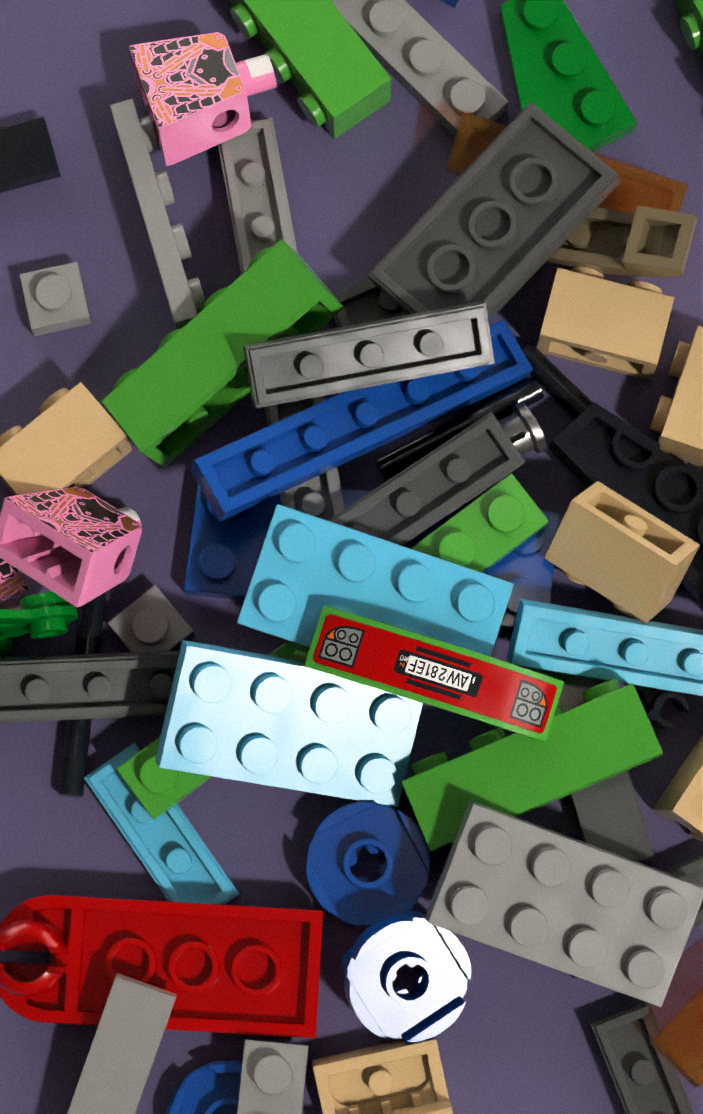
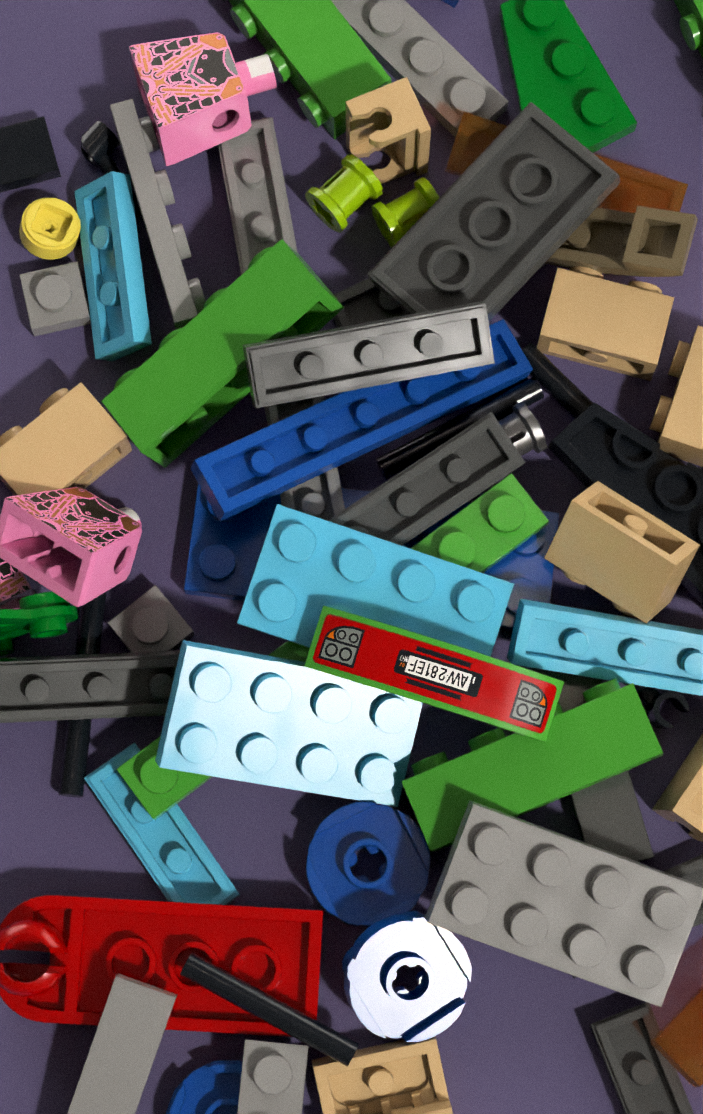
(49, 228): none -> light yellow tile
(97, 145): none -> black hand
(113, 267): none -> medium azure plate
(269, 1009): none -> black bar
(344, 193): none -> lime bush
(390, 123): none -> tan hinge
(403, 212): none -> lime bush

